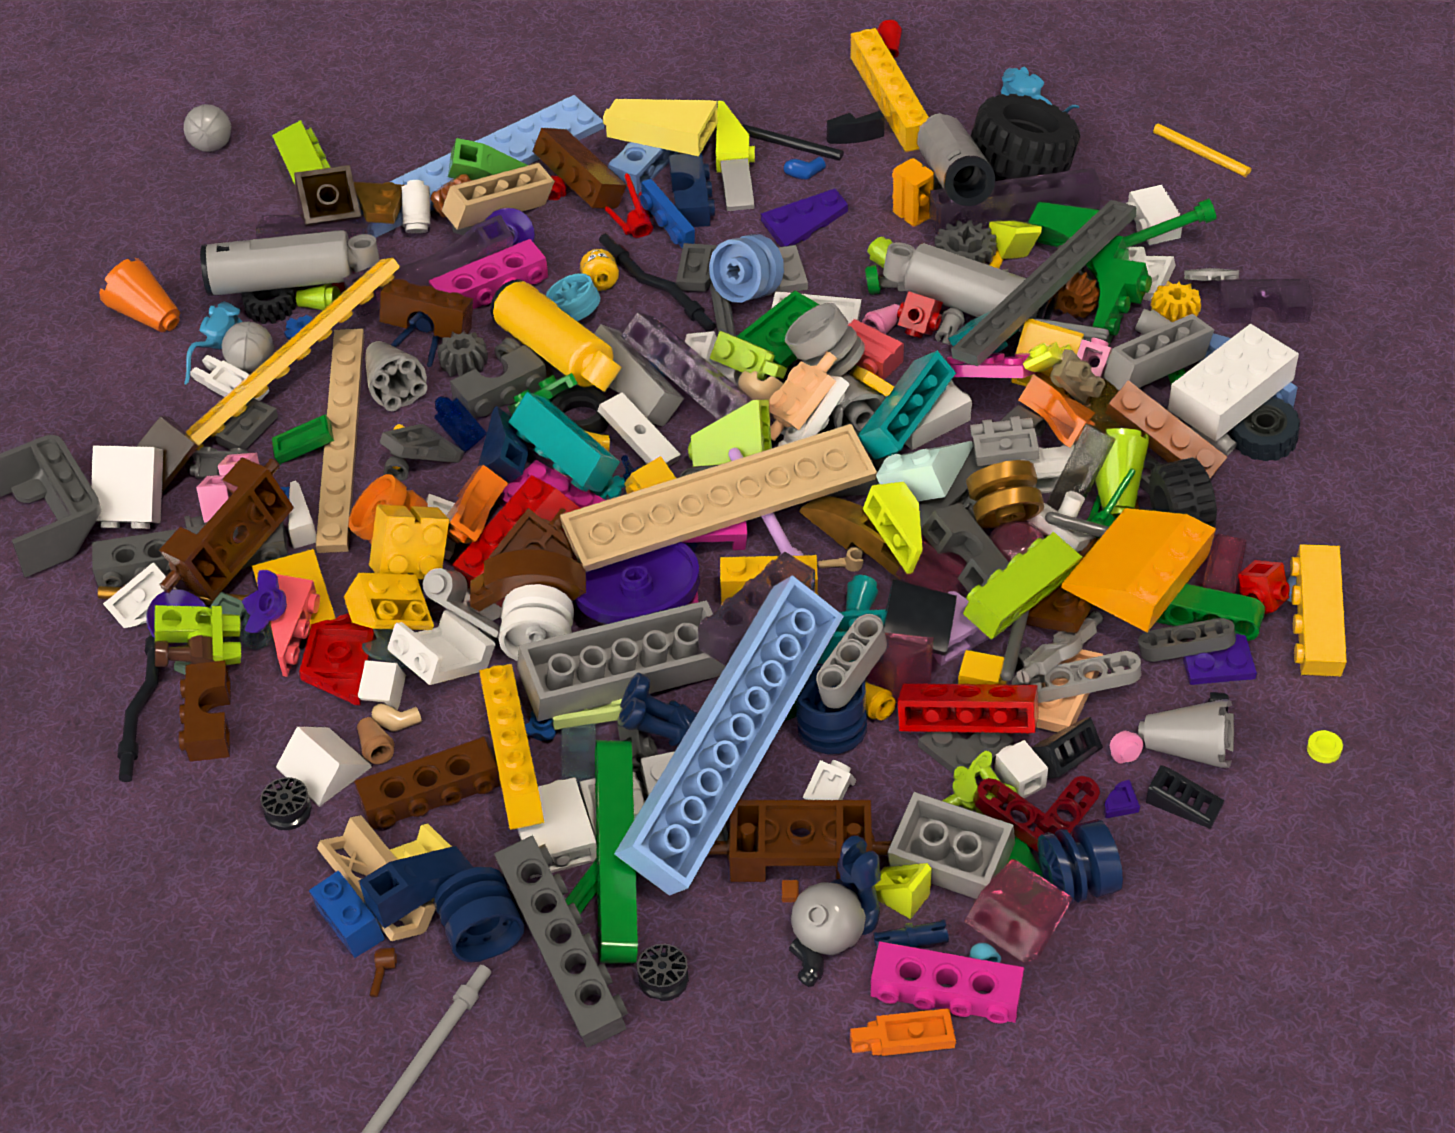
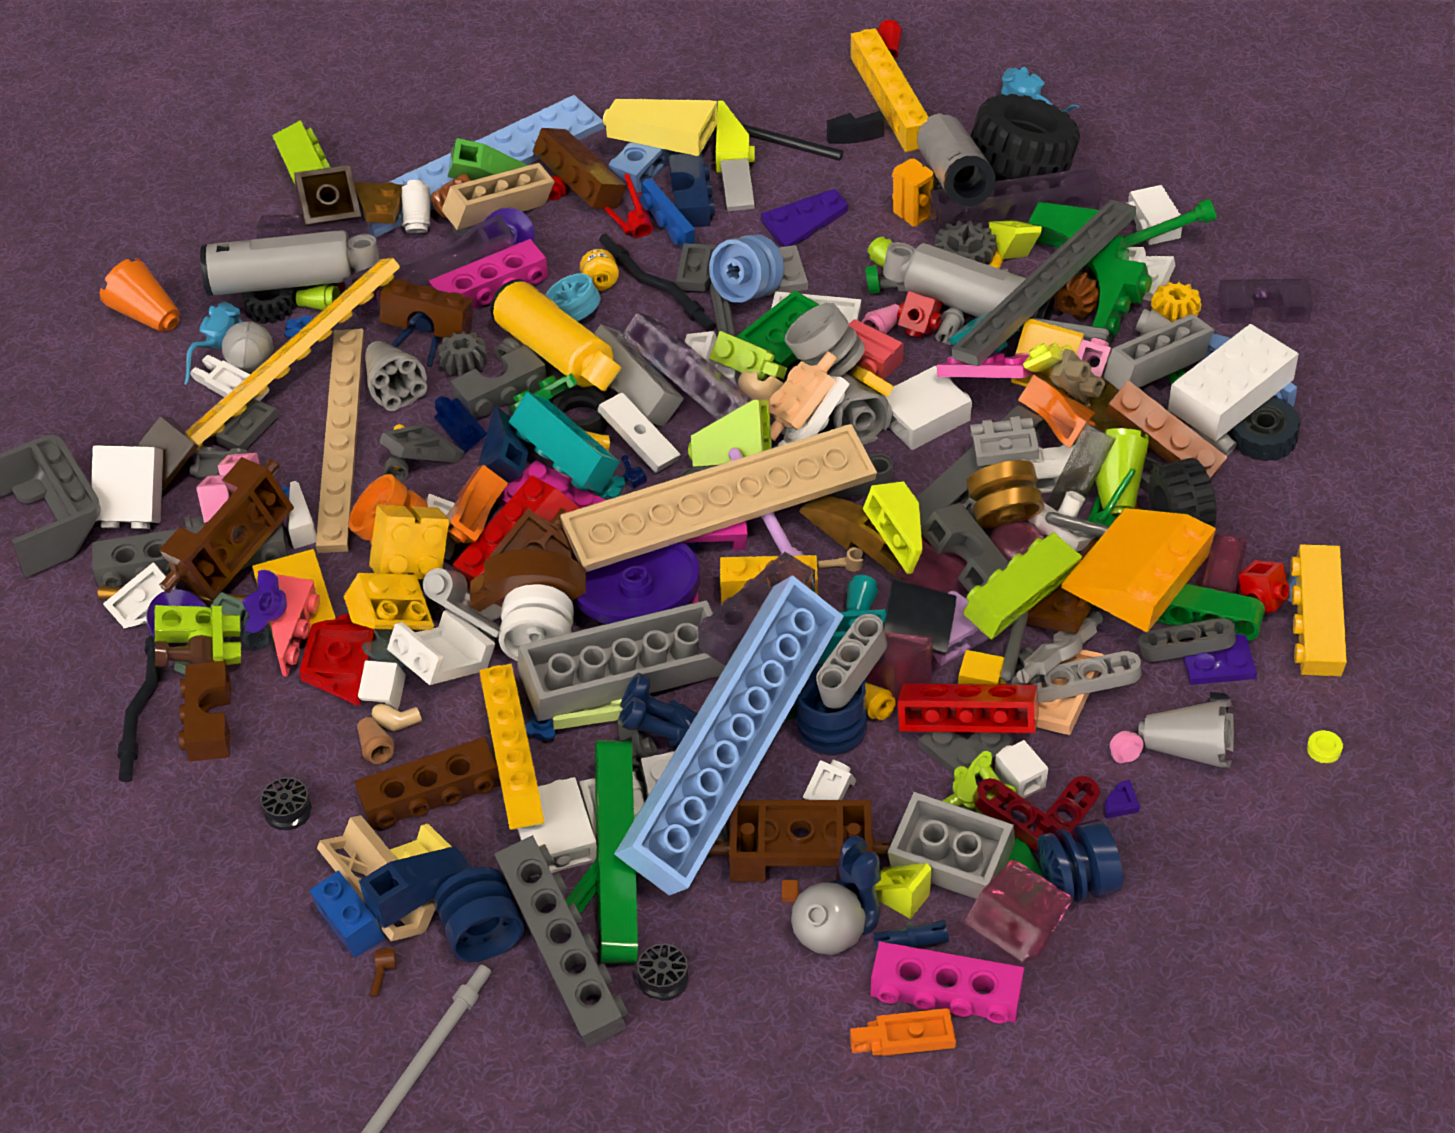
(207, 128): light grey piece -> none
(302, 439): green tile -> none
(321, 762): white slope -> none
(578, 752): clear light blue slope -> none
(649, 475): yellow brick -> none
(802, 169): blue arm -> none
(811, 962): black arm -> none
(906, 405): teal brick -> none
(926, 471): light aqua slope -> none
(985, 952): medium azure hinge -> none
(1049, 752): black slope -> none
(1178, 783): black slope -> none
(1202, 150): yellow bar -> none
(1209, 274): light grey wheel -> none

